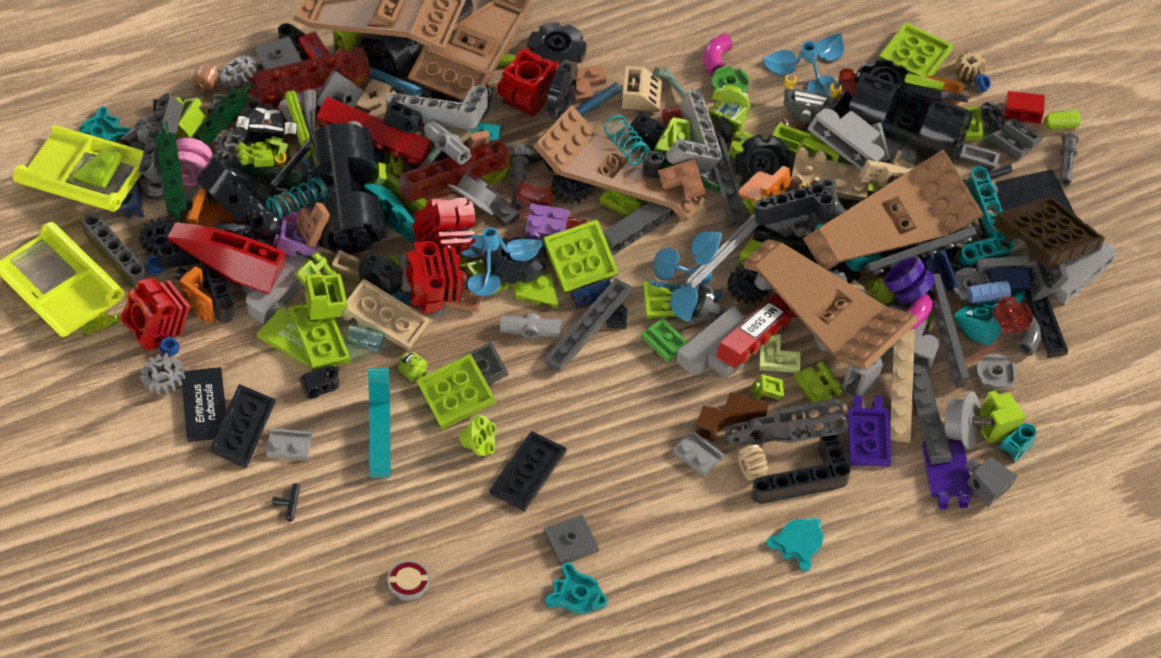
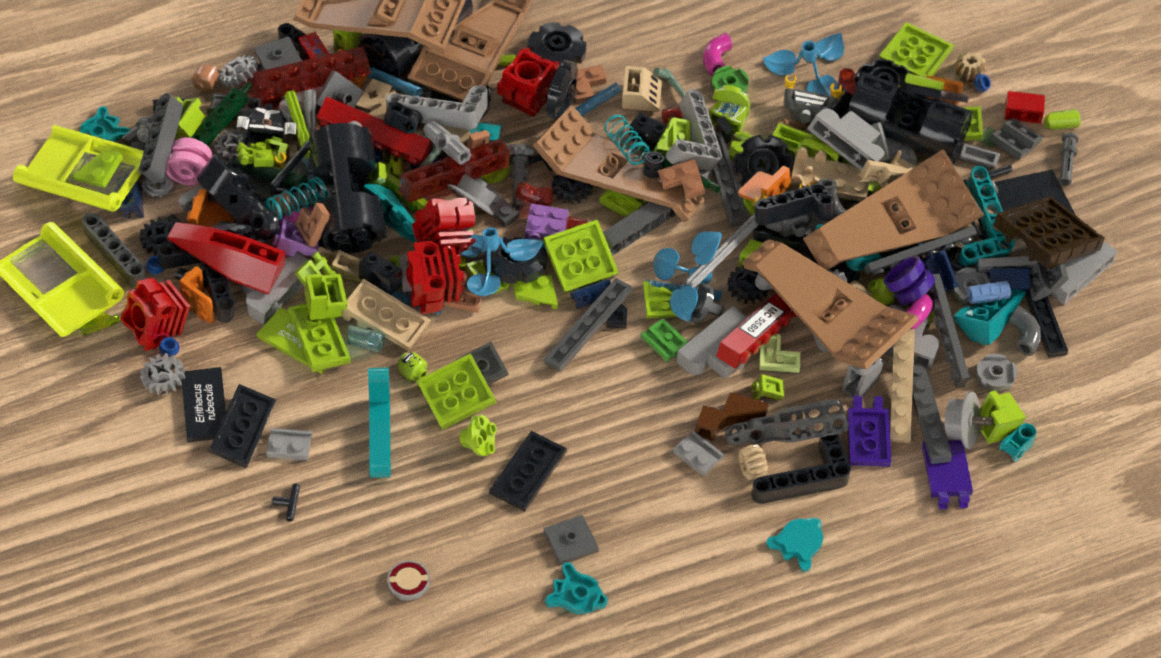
(171, 172): dark green plate -> none
(318, 382): black piece -> none
(530, 326): light grey piece -> none
(812, 386): lime plate -> none
(989, 479): dark grey torso -> none
(992, 115): black gear -> none
(1004, 314): clear red plate -> none

